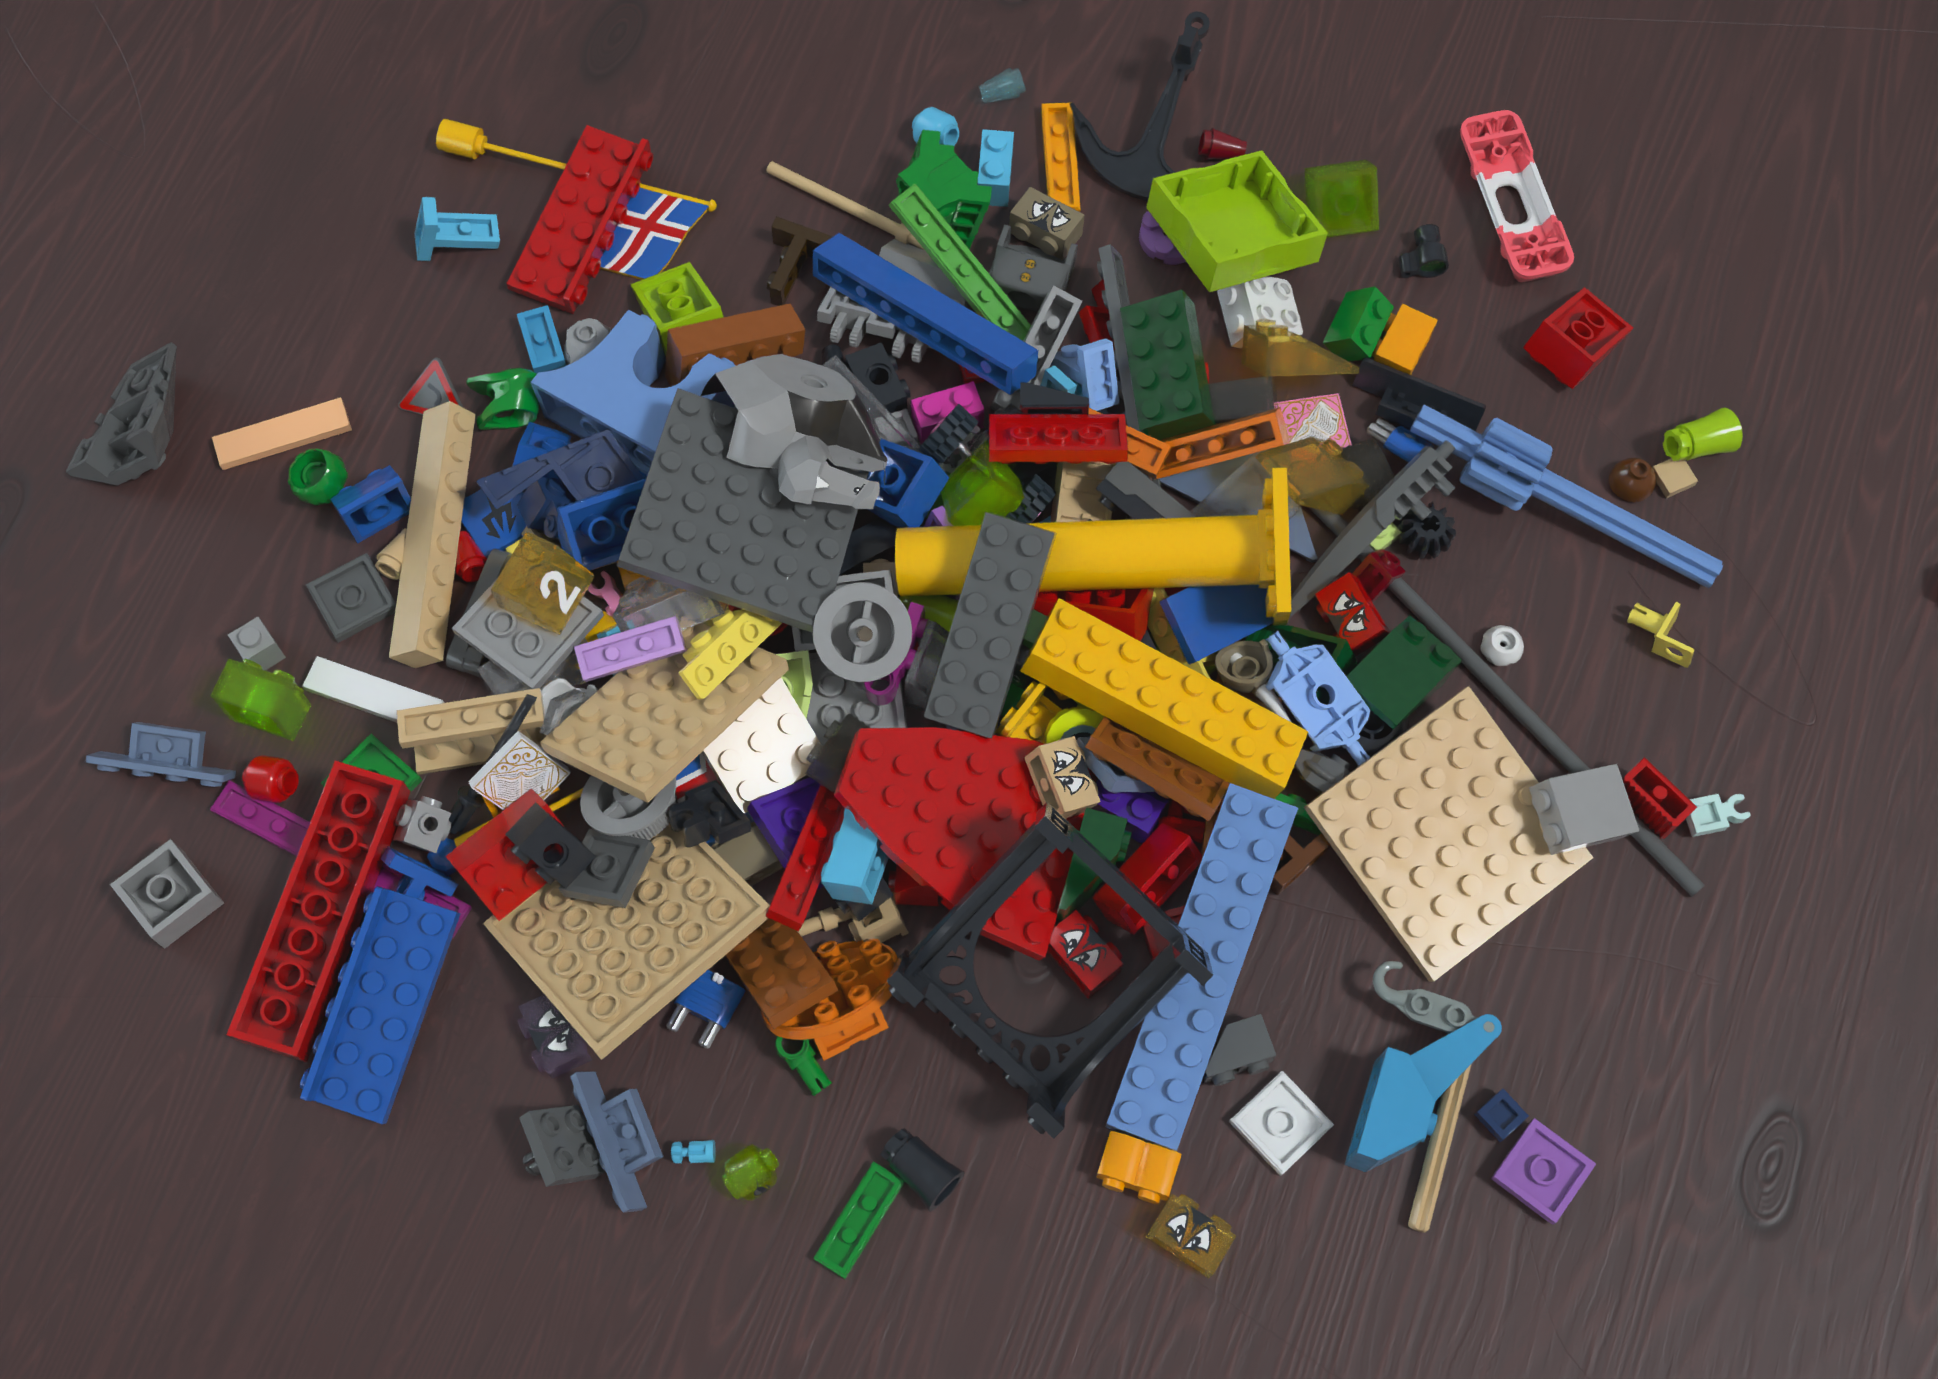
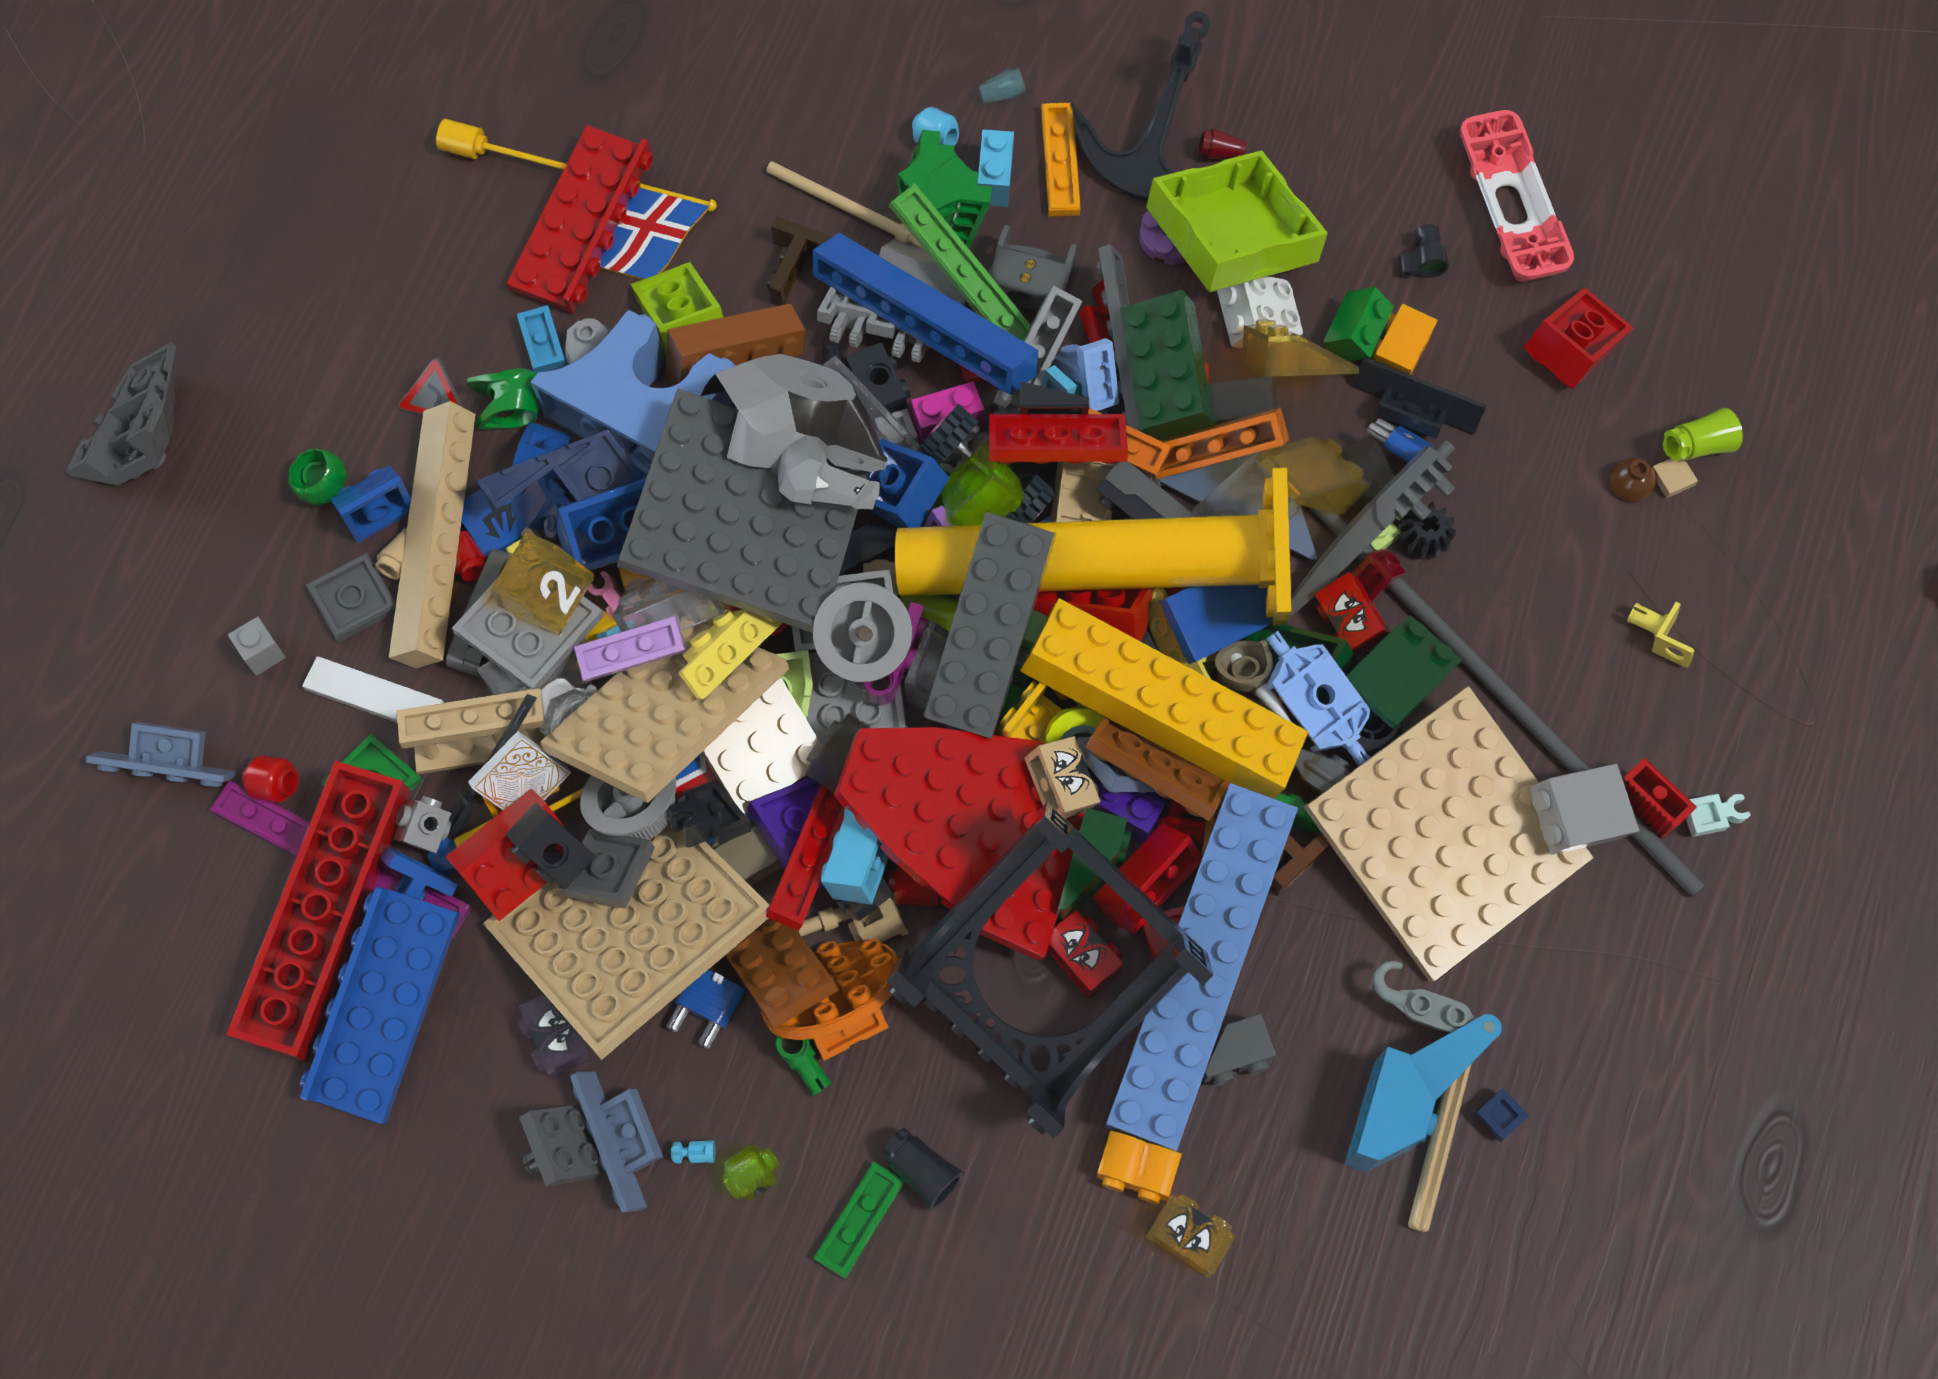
(167, 894): light grey brick -> none
(261, 698): clear neon green brick -> none
(281, 433): light nougat tile -> none
(453, 230): medium azure bracket -> none
(1046, 223): dark tan brick -> none
(1281, 1123): white tile -> none
(1316, 417): tile -> none
(1343, 197): clear neon green slope -> none
(1495, 652): white plate -> none
(1511, 468): medium blue axle -> none
(1543, 1171): medium lavender plate -> none

